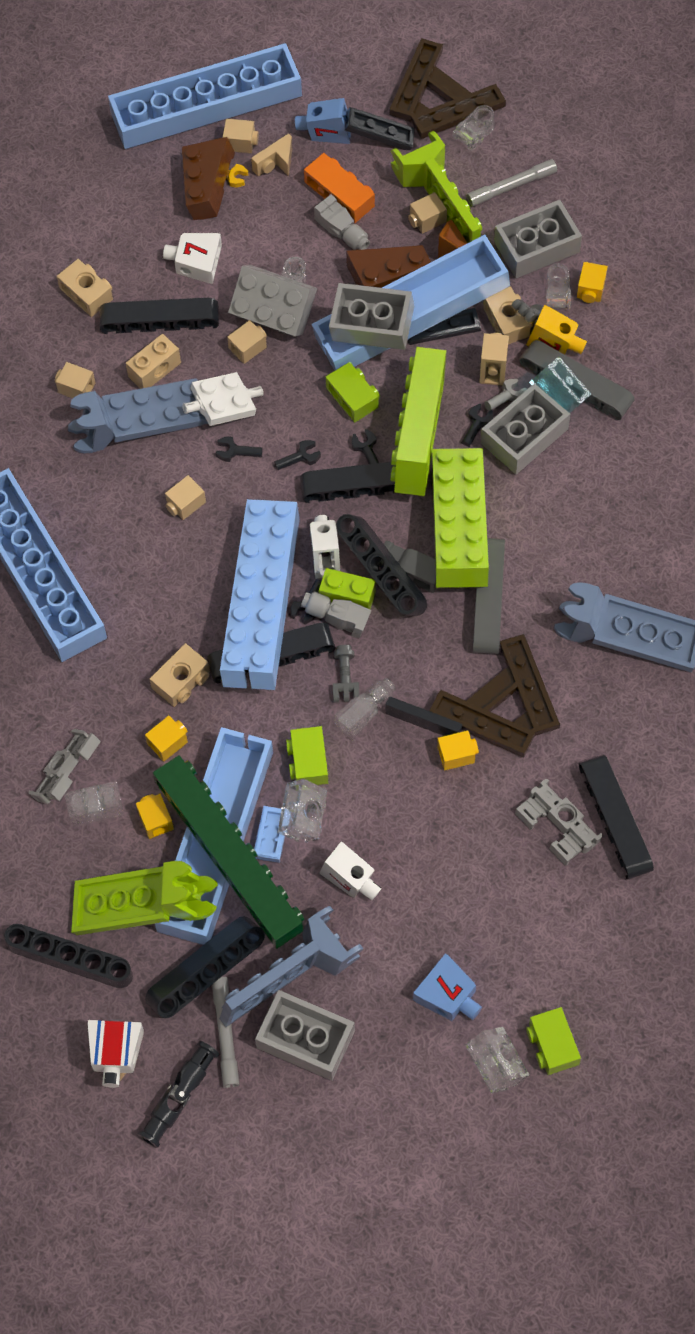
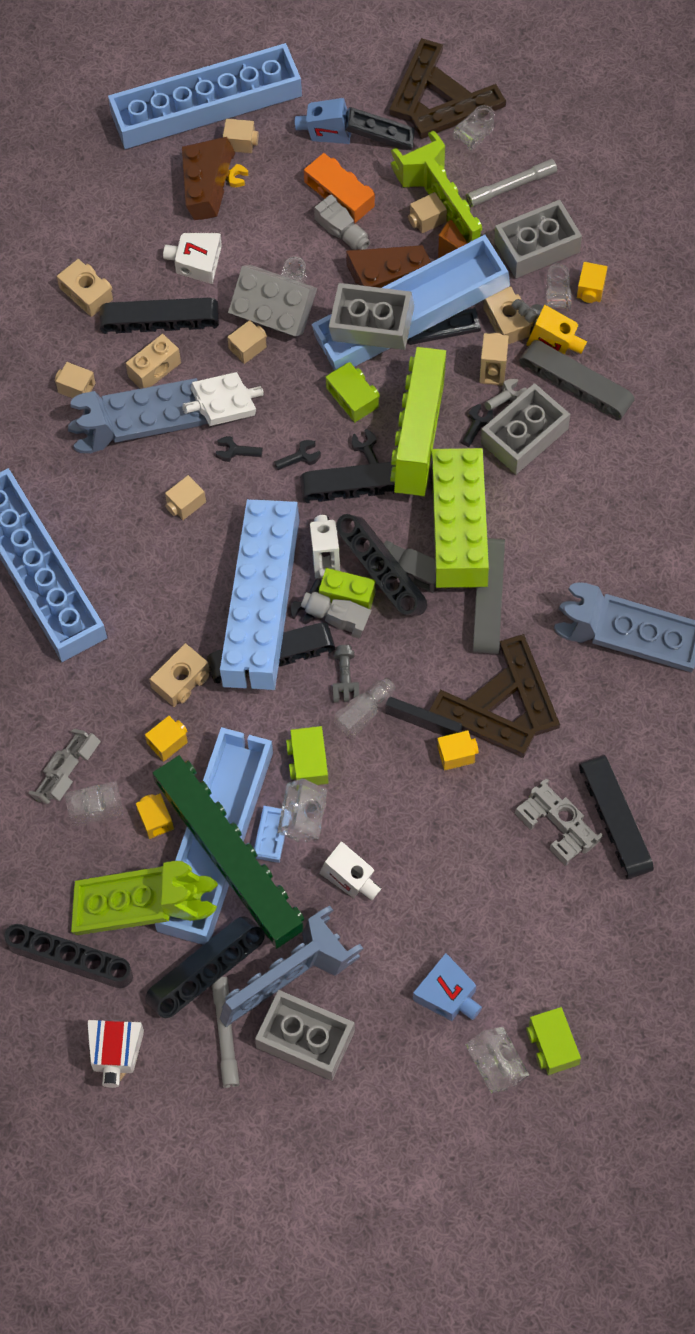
(187, 1080): black piece -> none
(277, 153): tan slope -> none
(561, 385): clear light blue brick -> none

